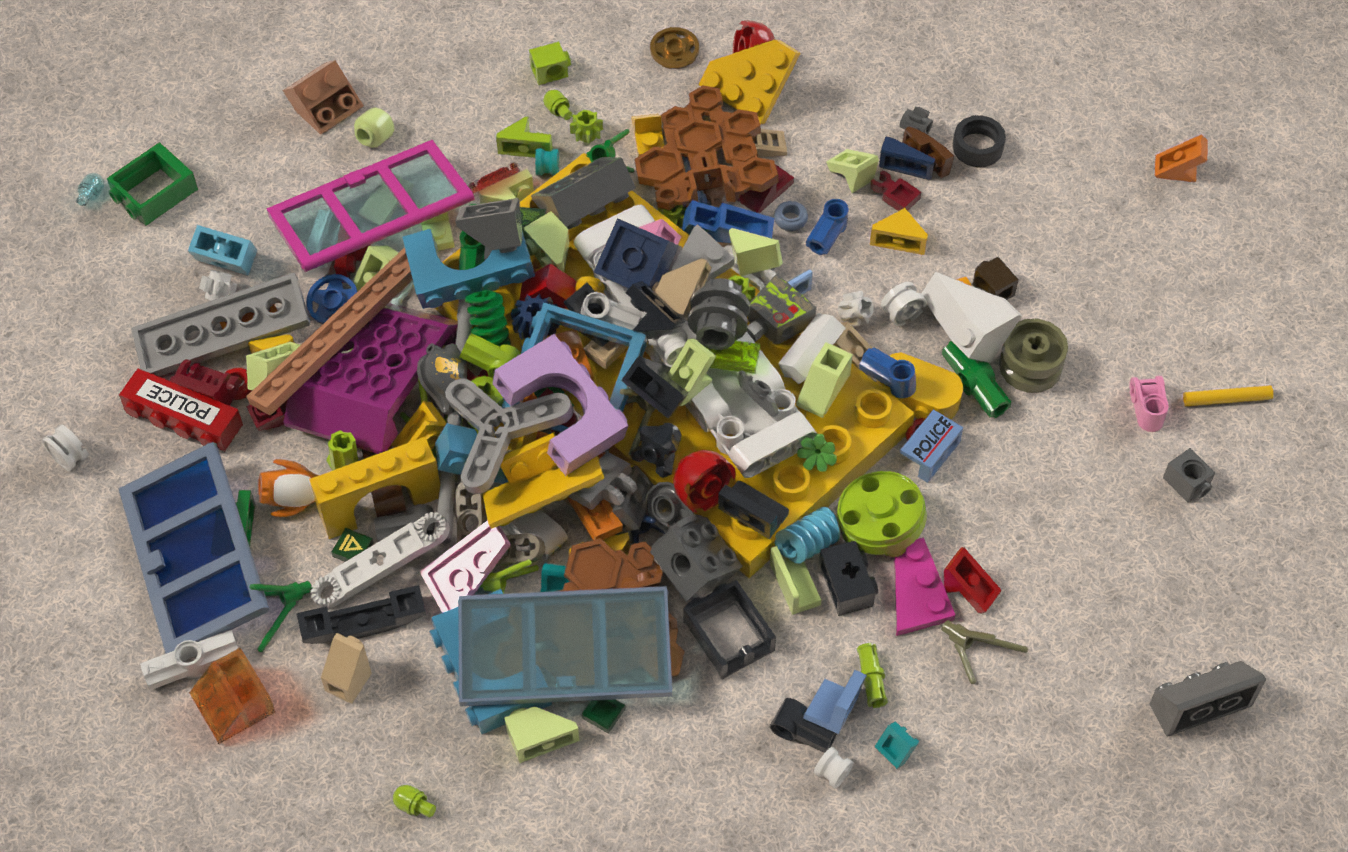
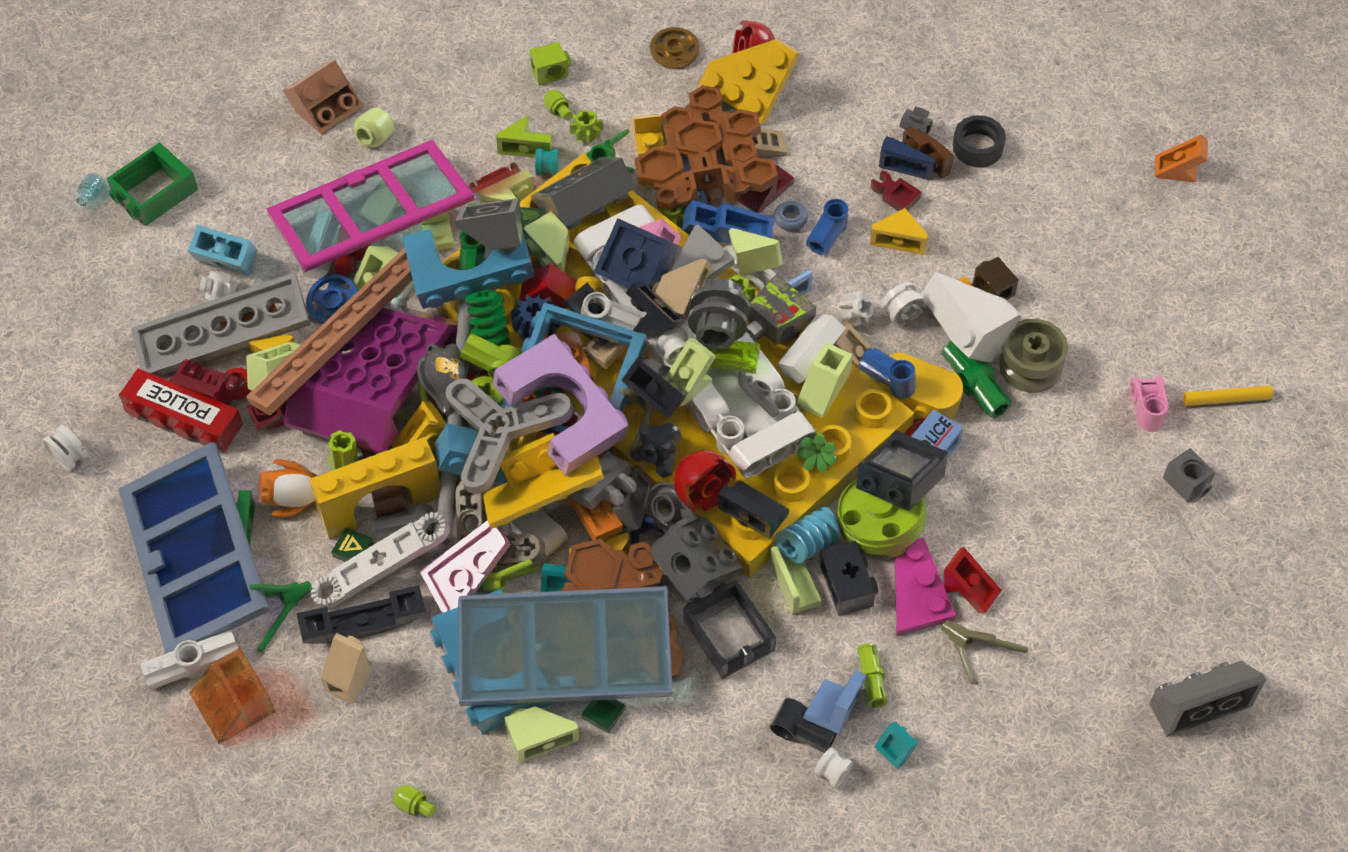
(856, 166): yellowish green slope -> none
(902, 470): none -> black window

